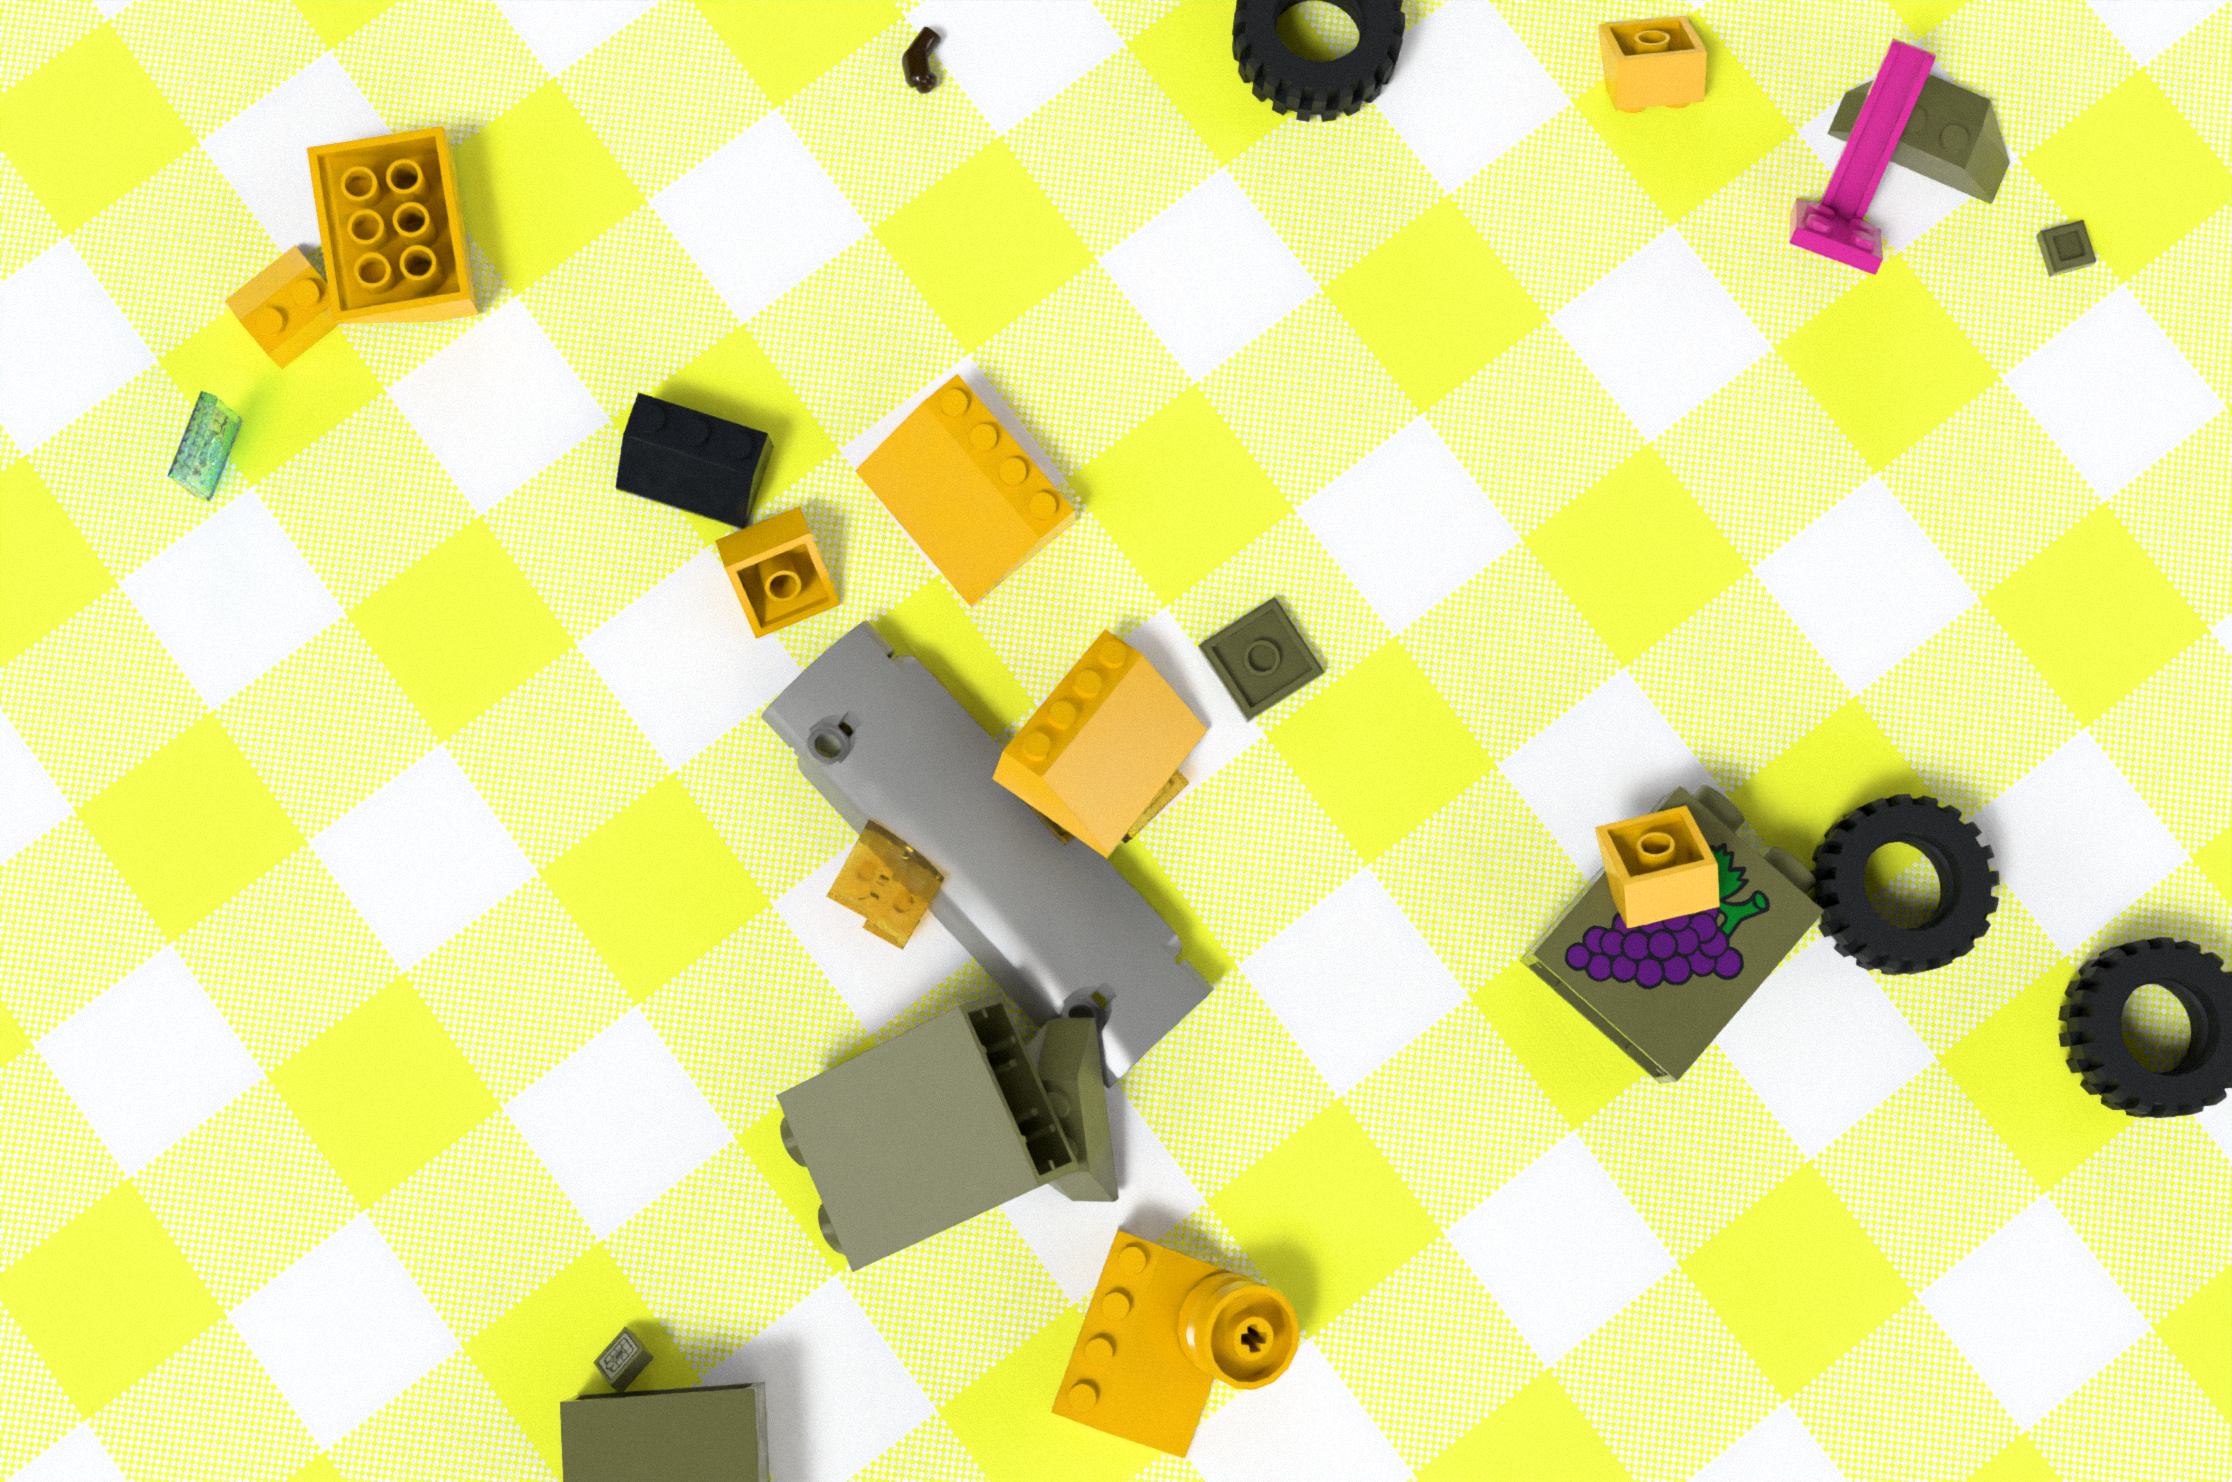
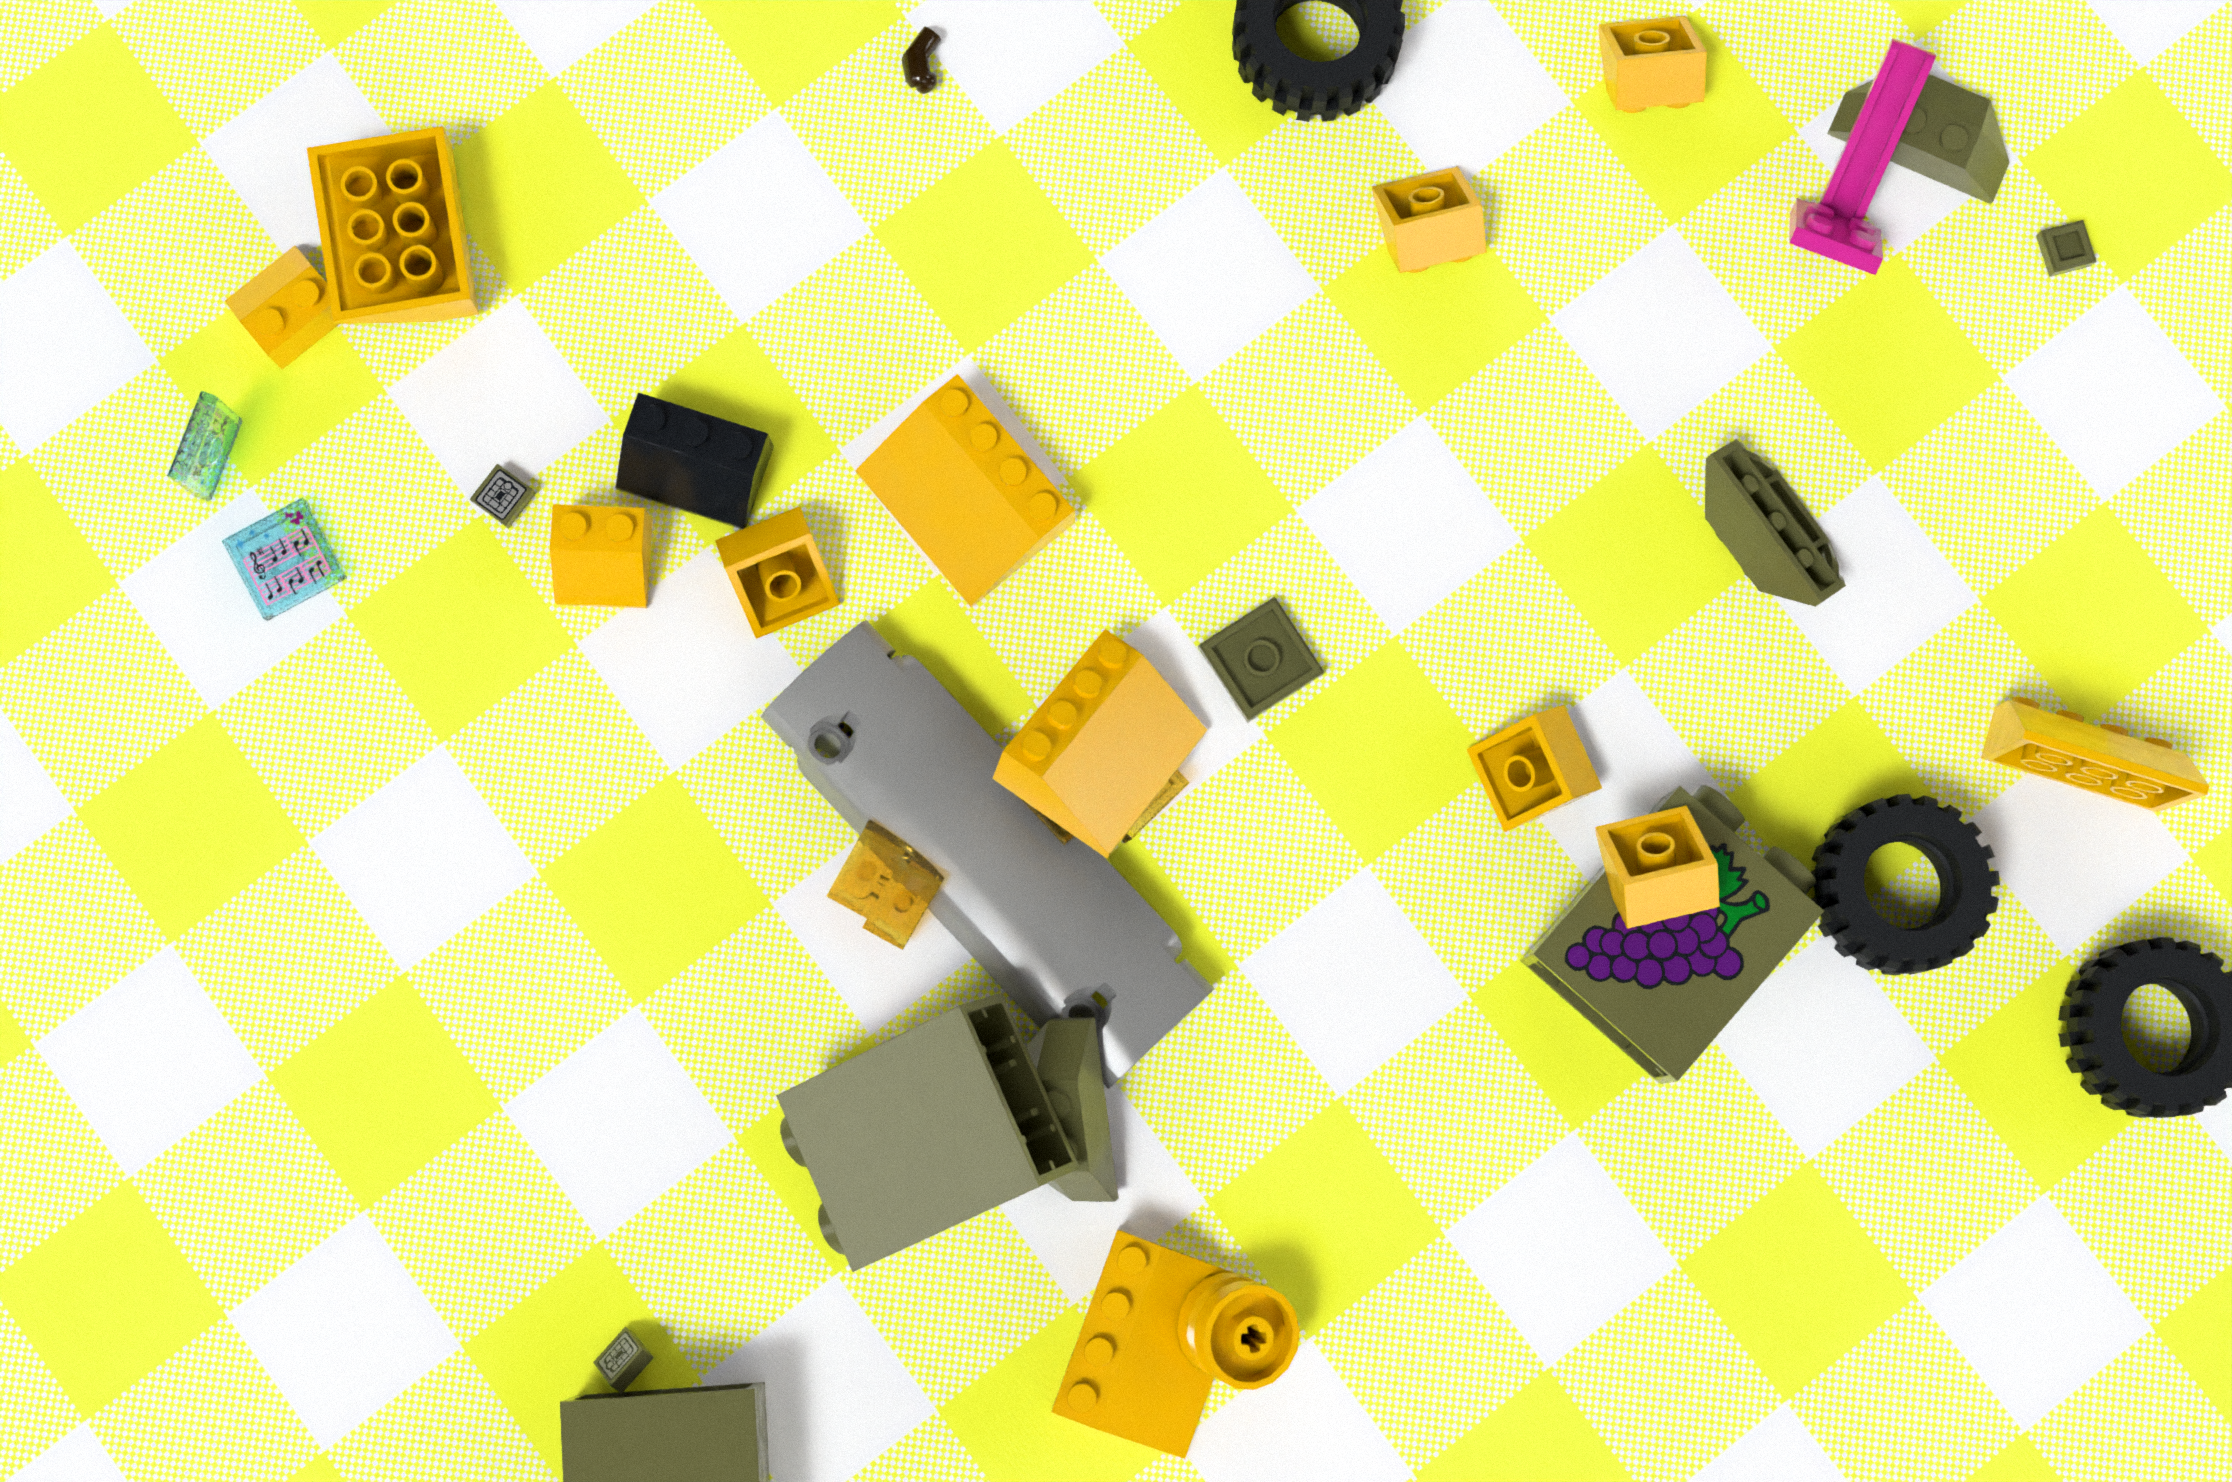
(284, 559): none -> clear light blue tile
(502, 496): none -> tile
(600, 555): none -> yellow slope
(1430, 220): none -> yellow slope
(1534, 767): none -> yellow slope
(1768, 527): none -> olive wedge
(2091, 756): none -> yellow slope

